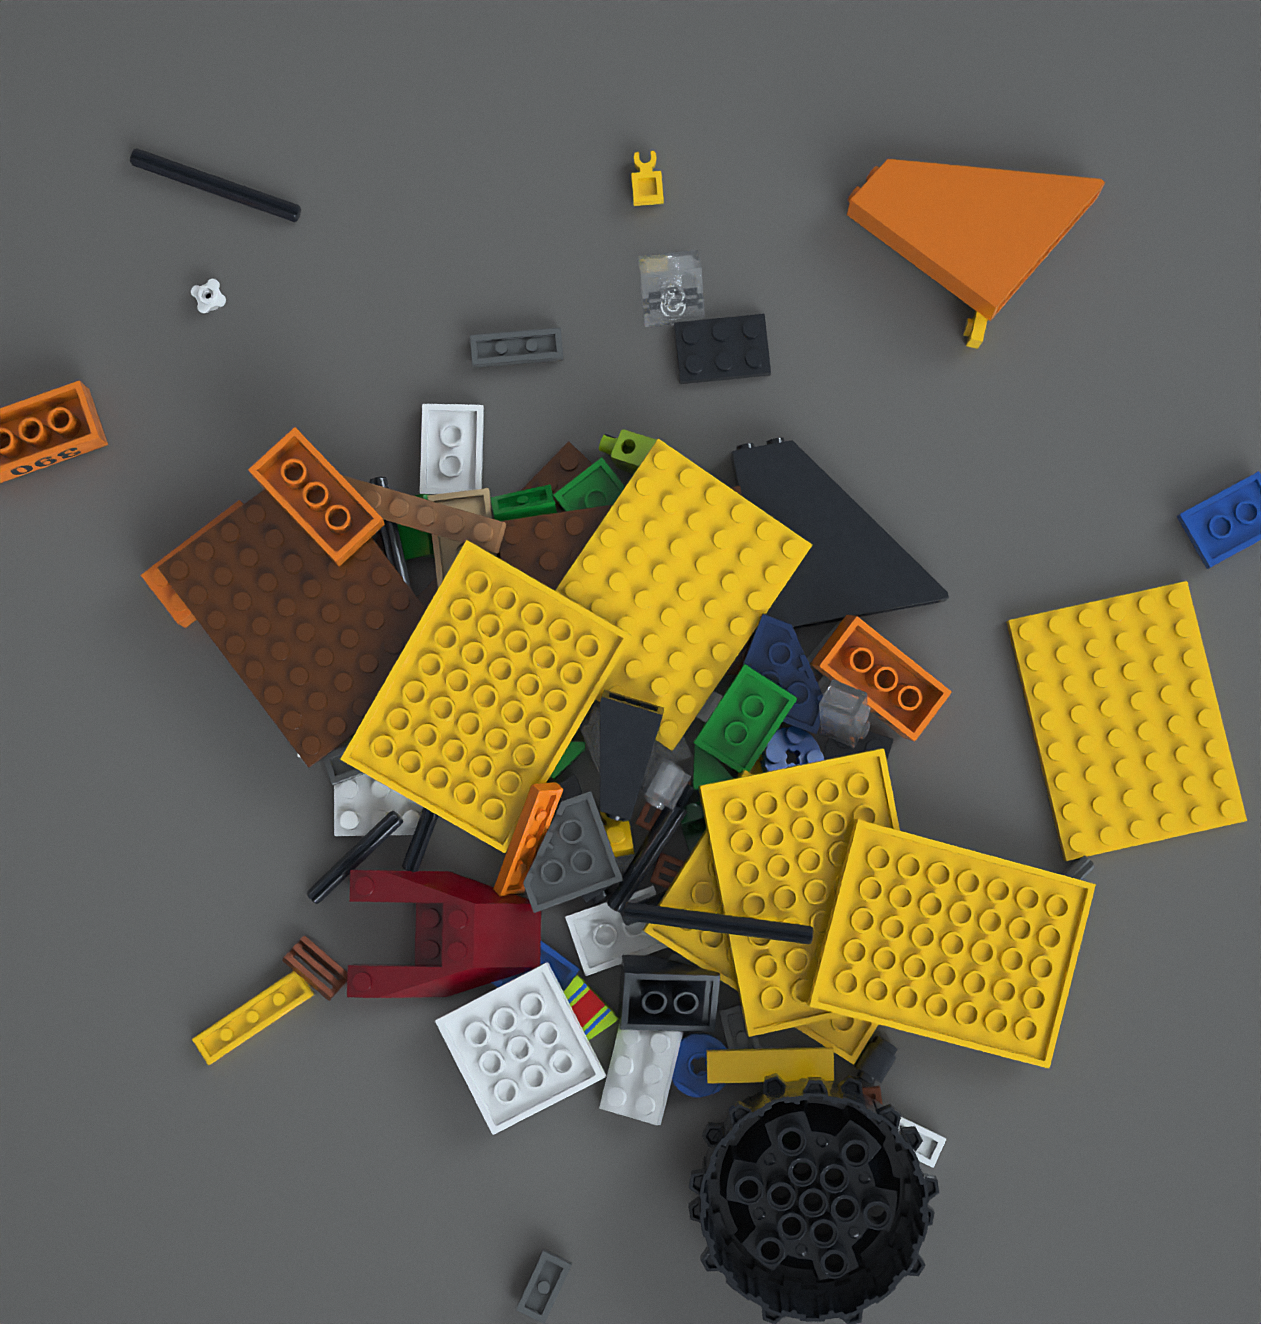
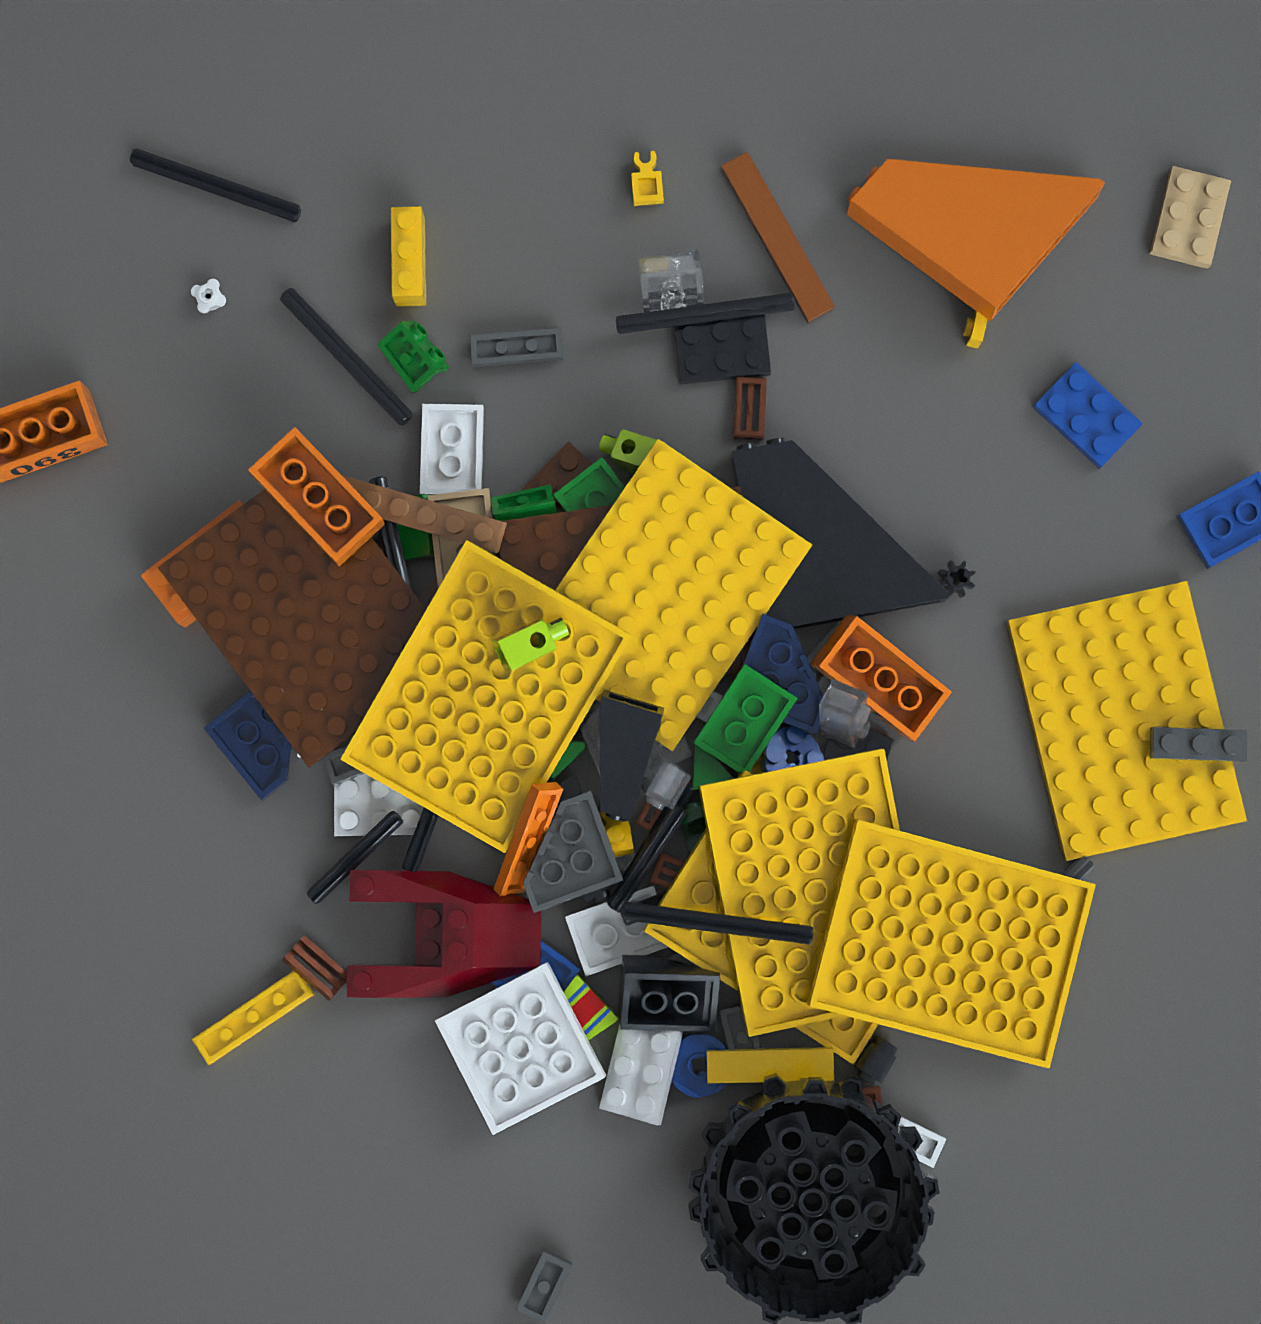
(252, 744): none -> dark blue plate
(346, 356): none -> black axle
(408, 256): none -> yellow brick
(413, 354): none -> green bracket
(515, 647): none -> lime torso
(705, 313): none -> black axle
(749, 434): none -> copper tile
(777, 237): none -> dark orange tile
(964, 578): none -> black gear
(1087, 415): none -> blue plate
(1190, 217): none -> tan plate
(1198, 744): none -> dark grey plate

